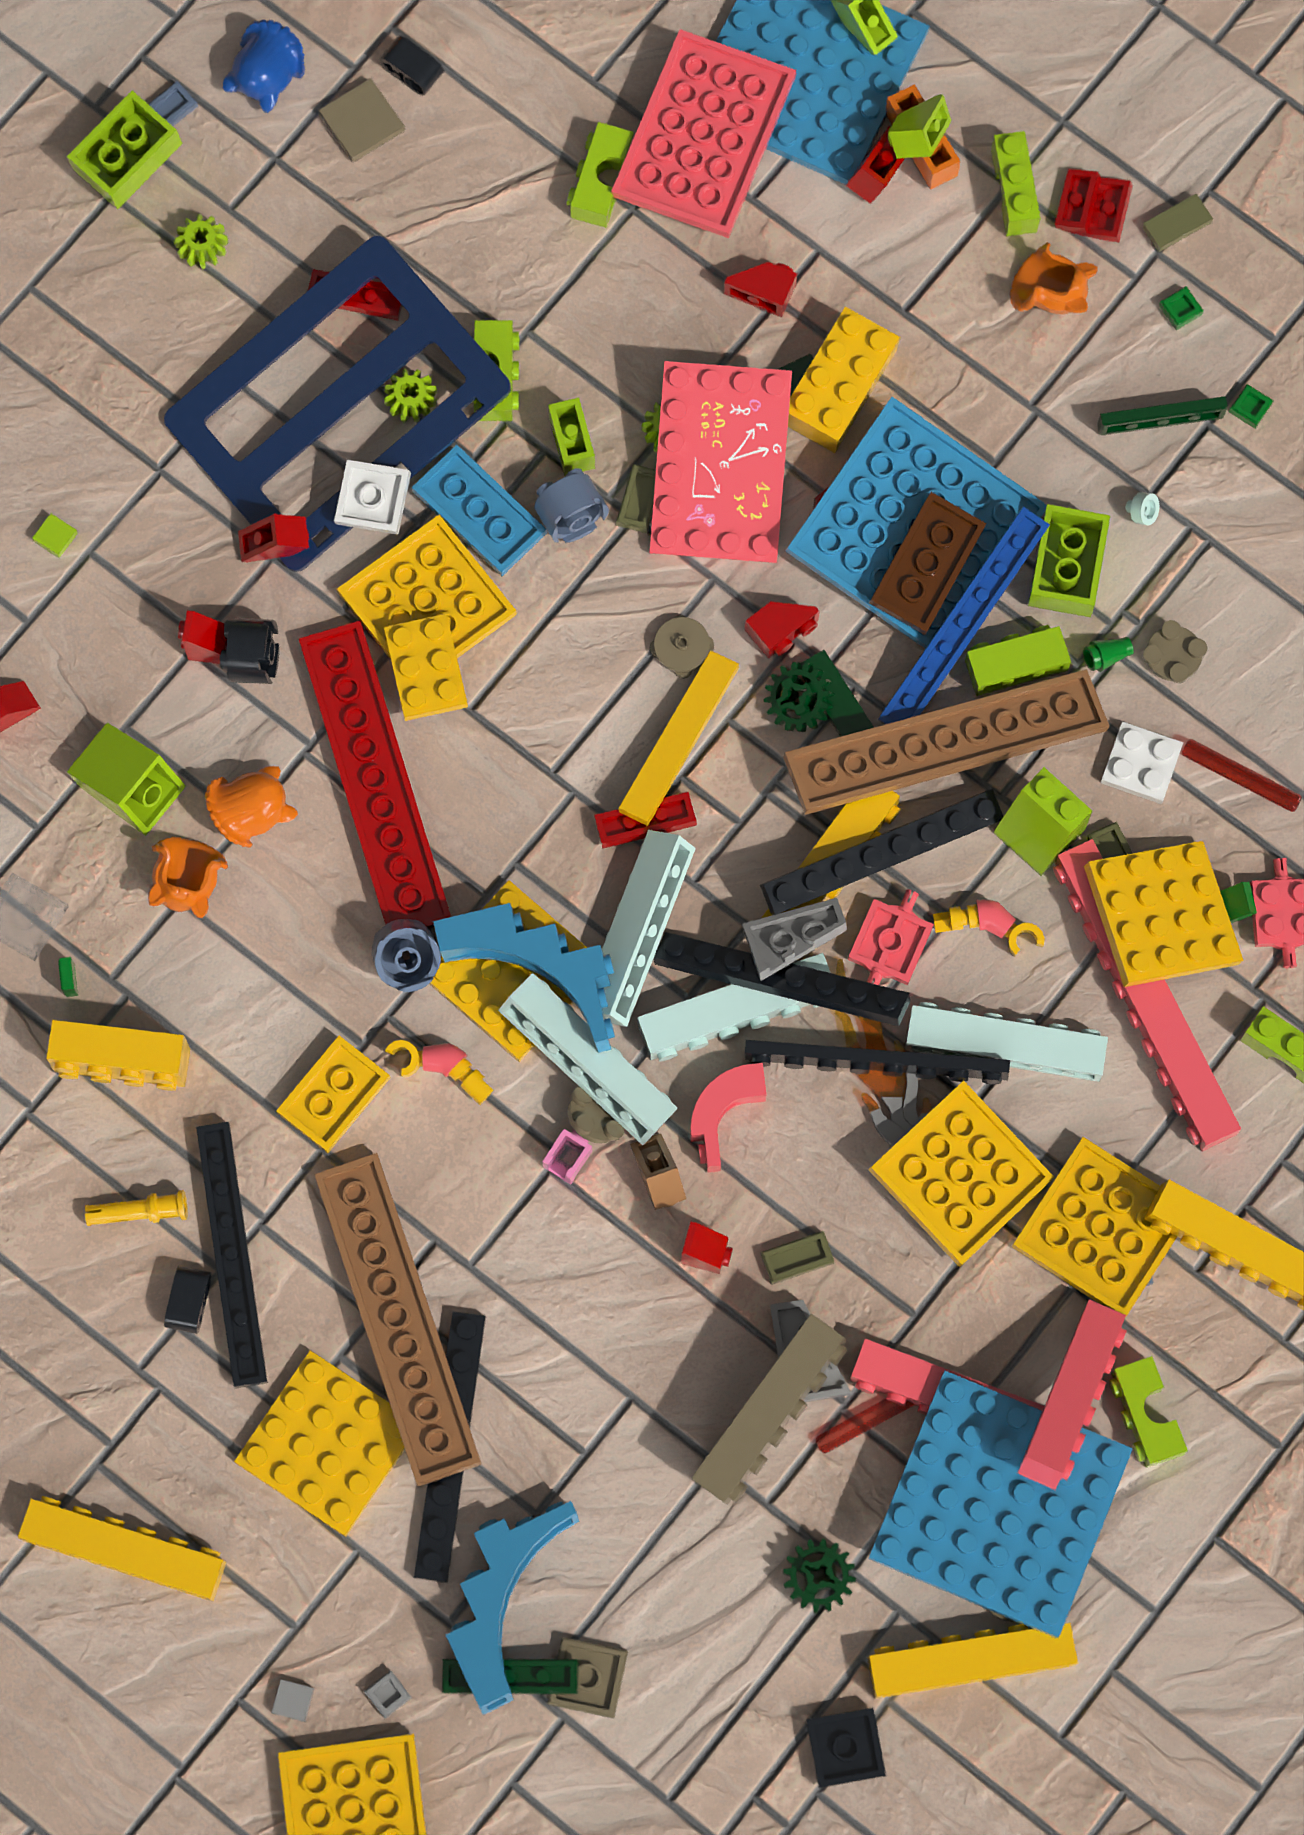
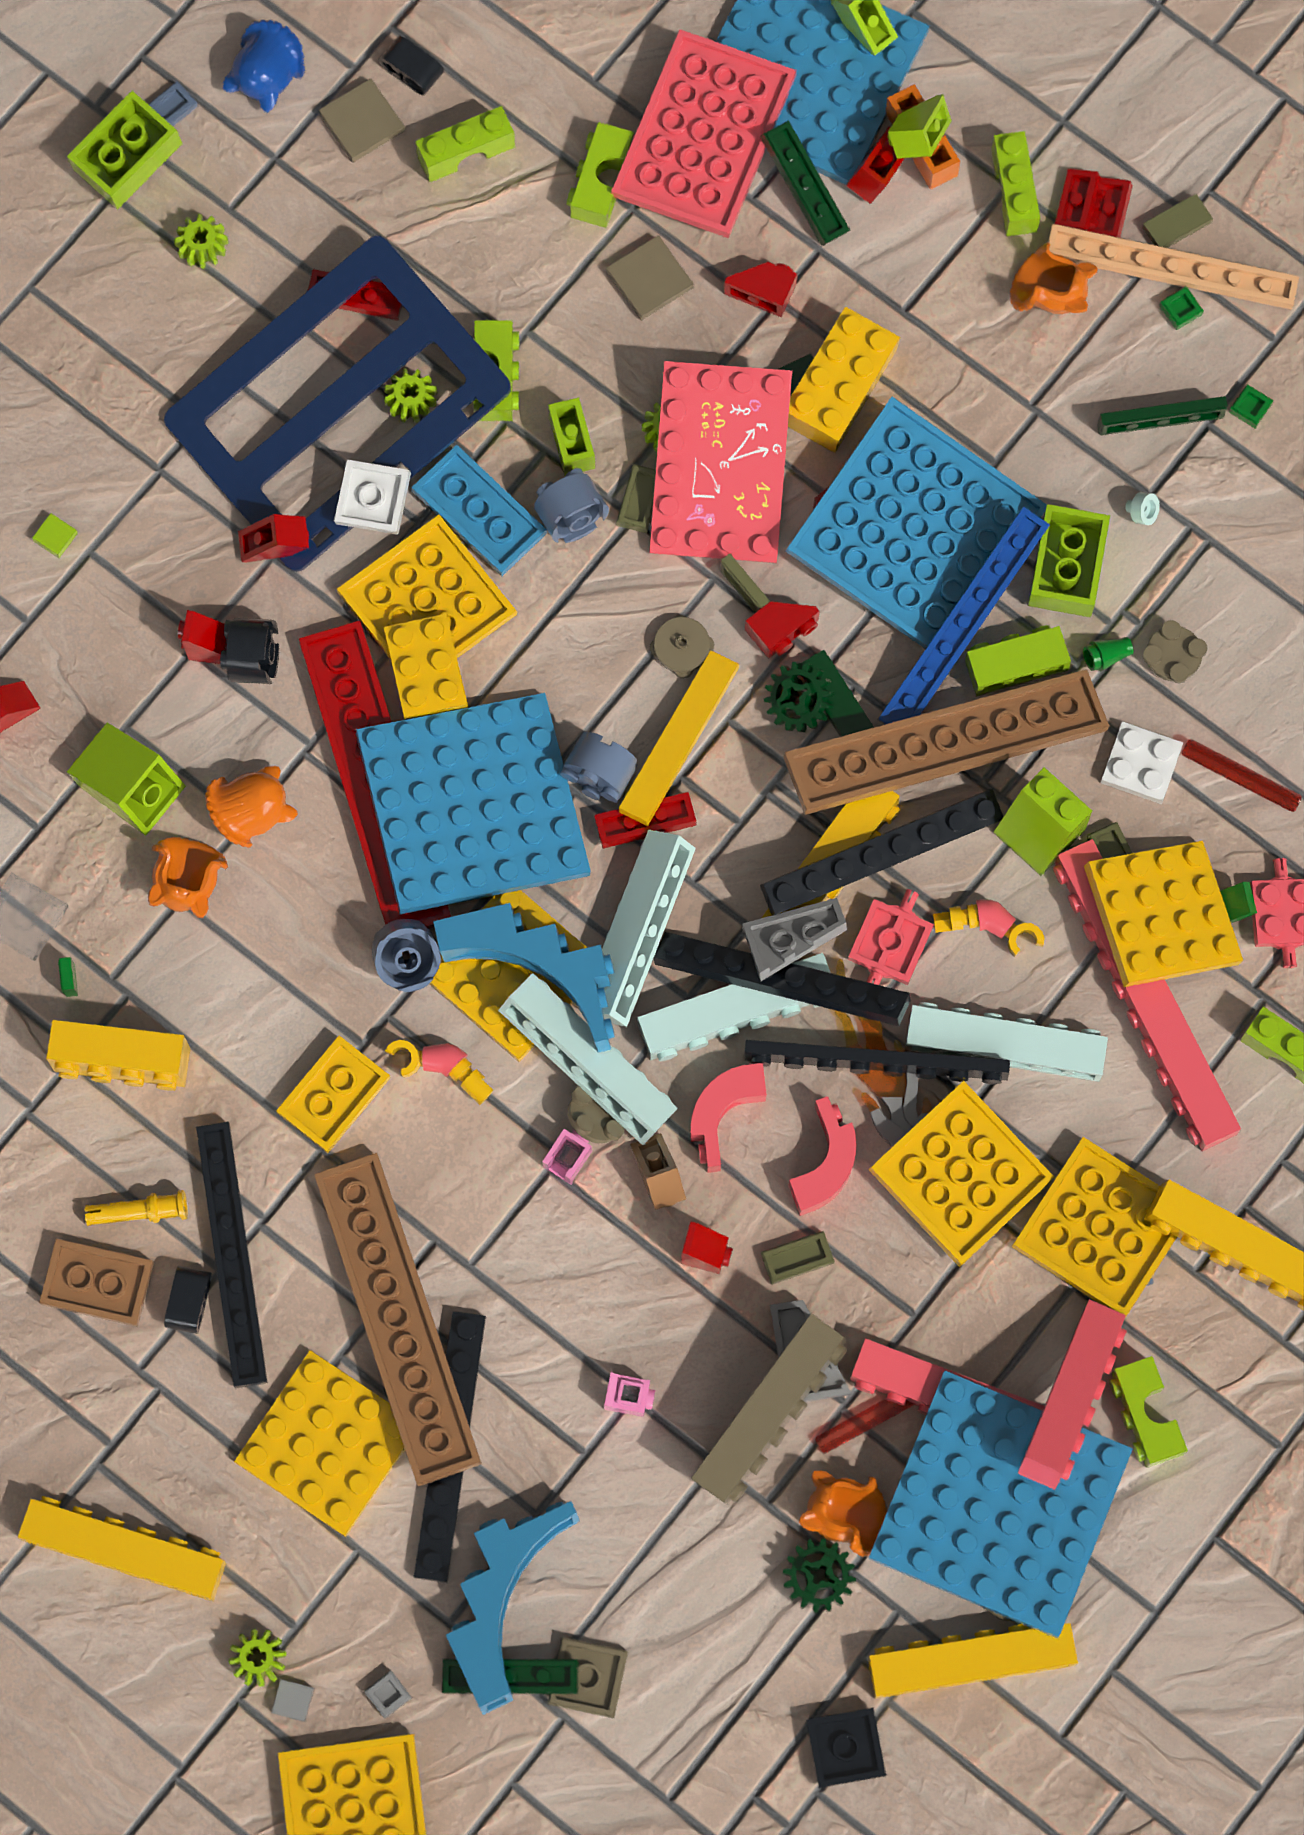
(96, 1282): none -> medium nougat plate
(249, 1666): none -> lime gear
(445, 149): none -> lime arch
(472, 803): none -> dark azure plate
(599, 767): none -> sand blue brick
(628, 1395): none -> bright pink window
(650, 277): none -> dark tan tile
(743, 583): none -> olive tile
(805, 183): none -> dark green tile
(826, 1182): none -> coral arch
(845, 1511): none -> orange hair
(927, 563): reddish brown plate -> none
(1175, 267): none -> light nougat plate

